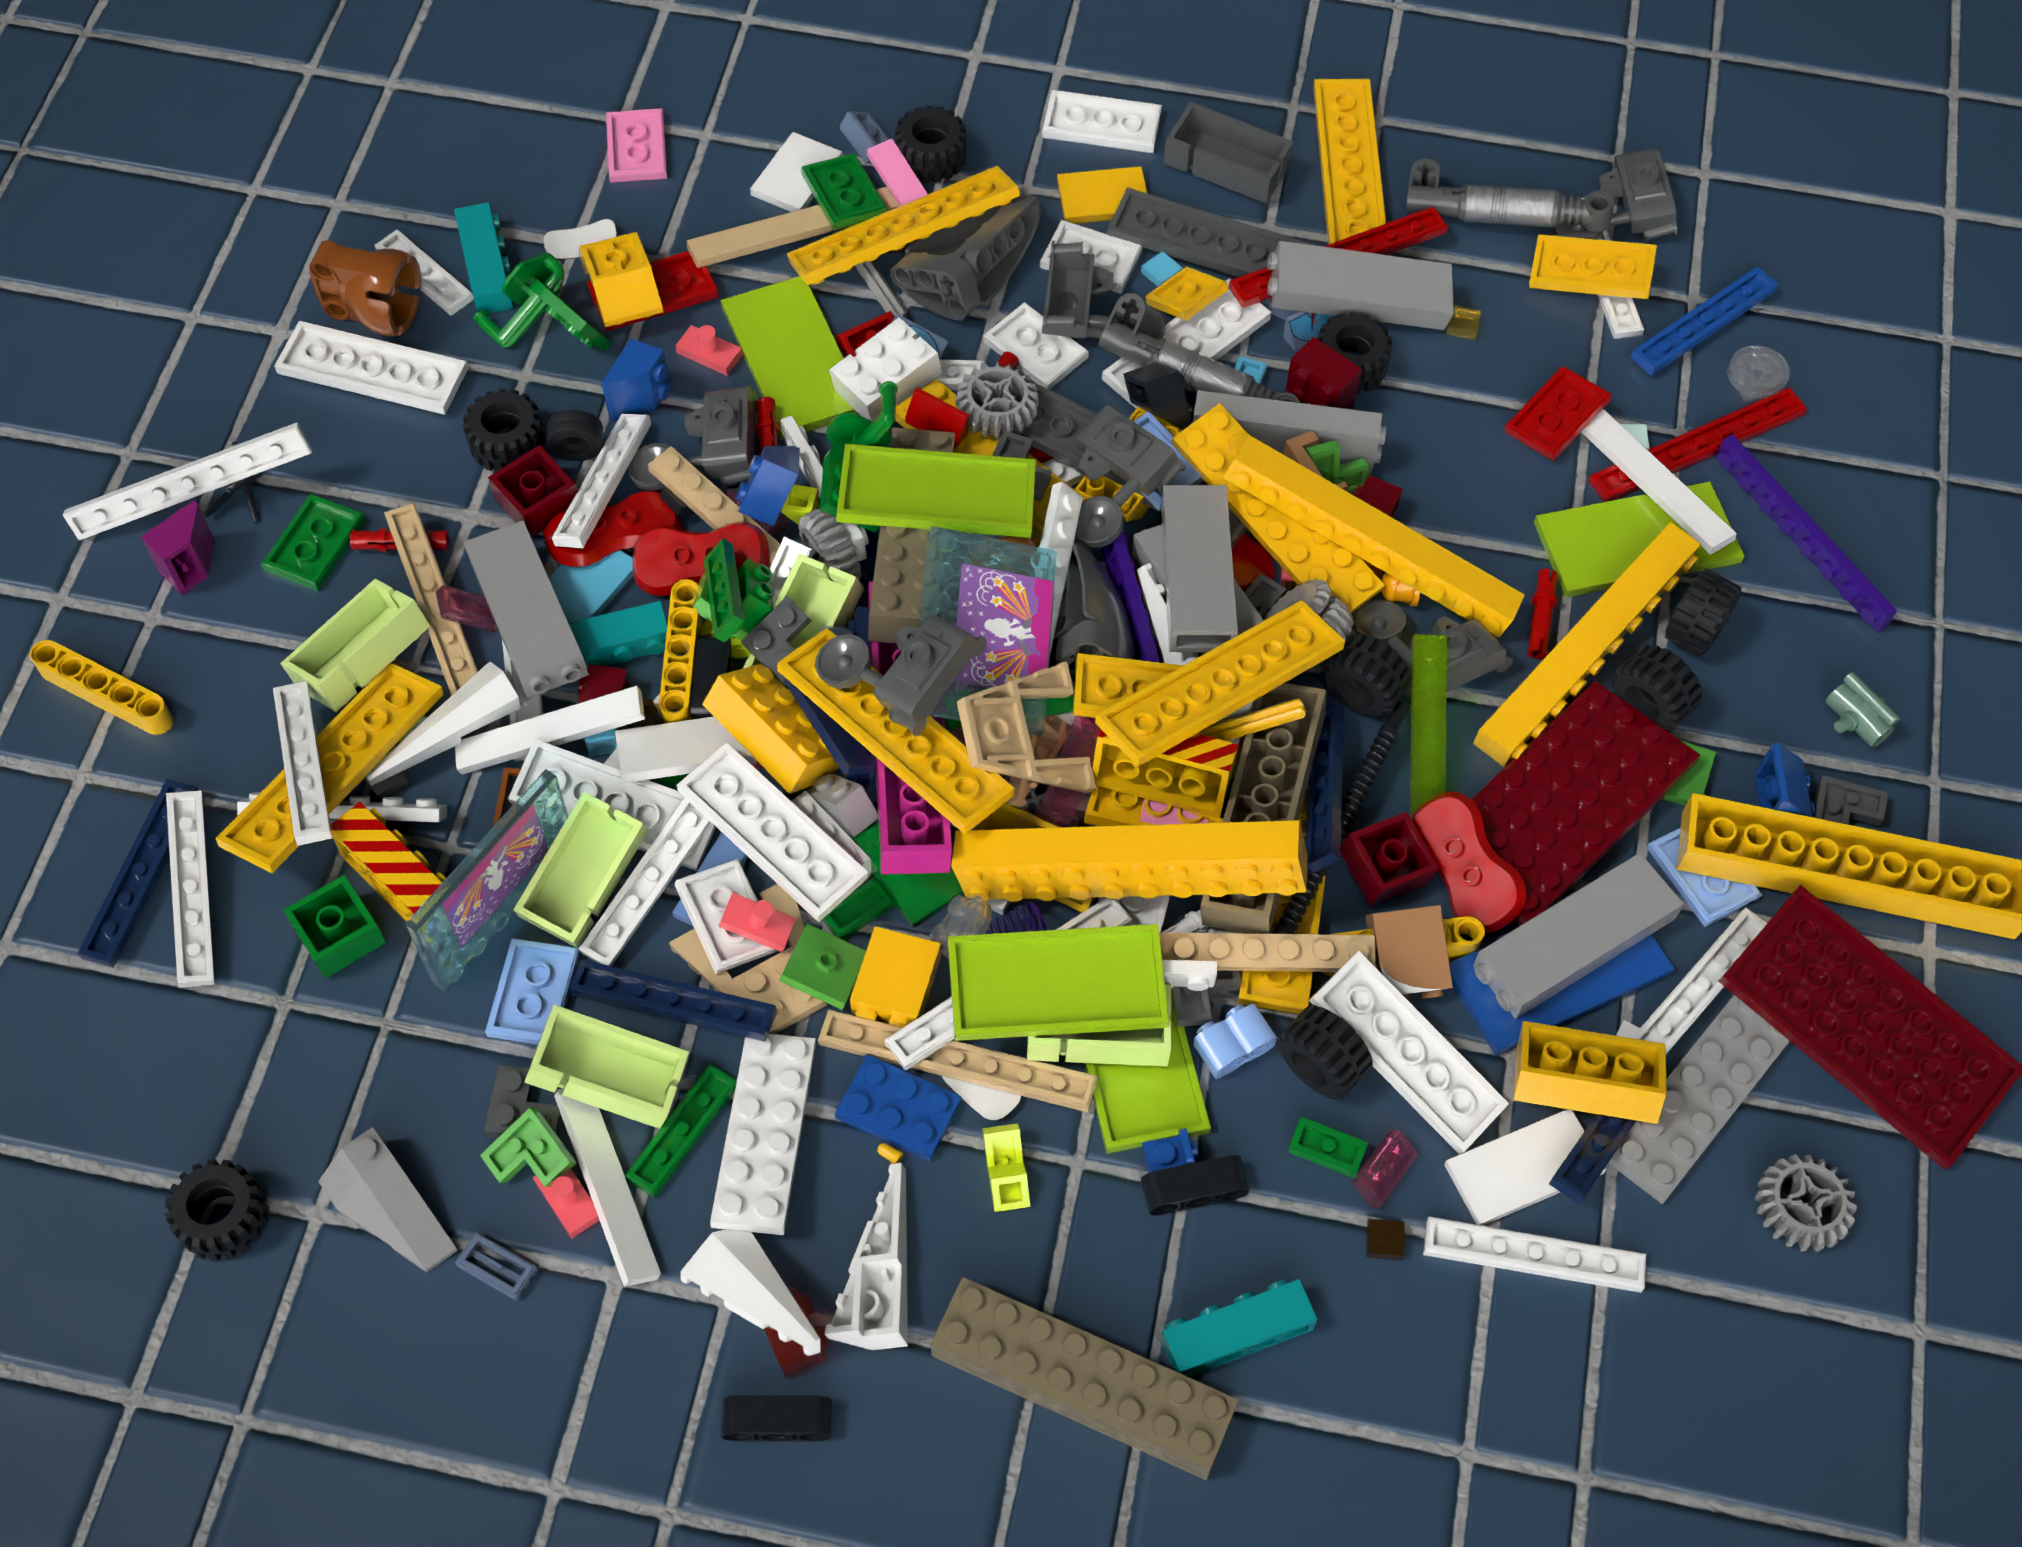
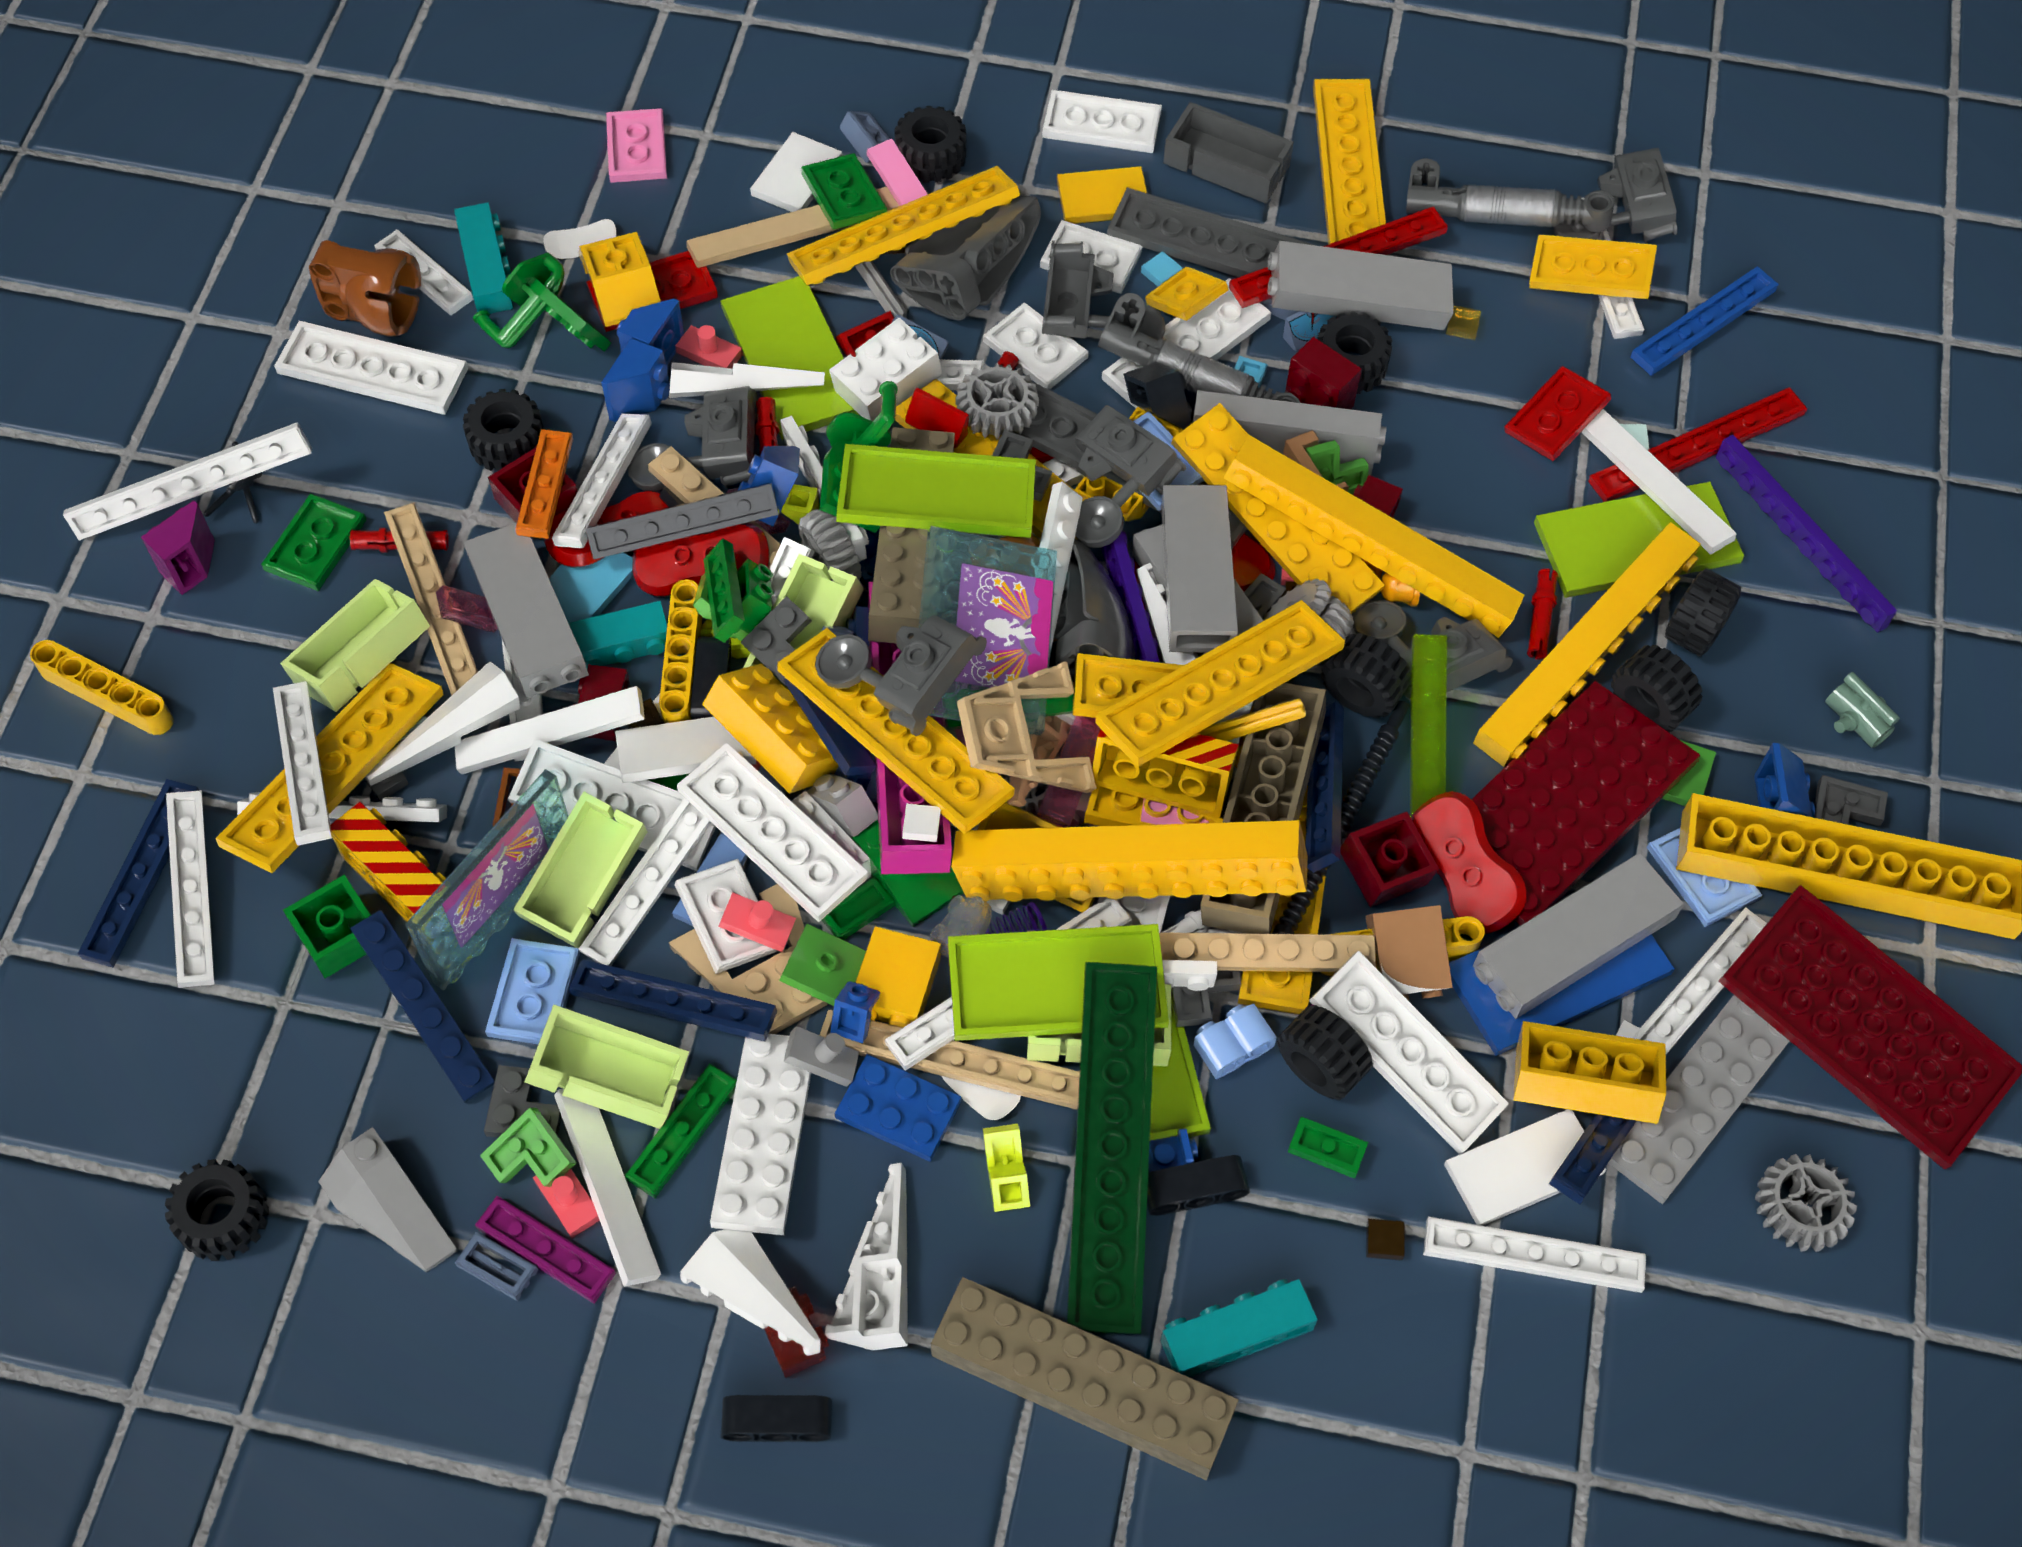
(422, 1006): none -> dark blue plate
(544, 484): none -> orange tile
(545, 1249): none -> magenta tile
(574, 435): black tyre -> none
(601, 743): medium azure tile -> none
(654, 325): none -> blue slope
(682, 521): none -> plate
(696, 380): none -> white wedge
(822, 1055): none -> light grey tile
(853, 1011): none -> blue bracket
(890, 1153): yellow piece -> none
(921, 822): none -> white tile
(1112, 1148): none -> dark green plate
(1384, 1168): clear pink plate -> none
(1758, 372): clear tile -> none

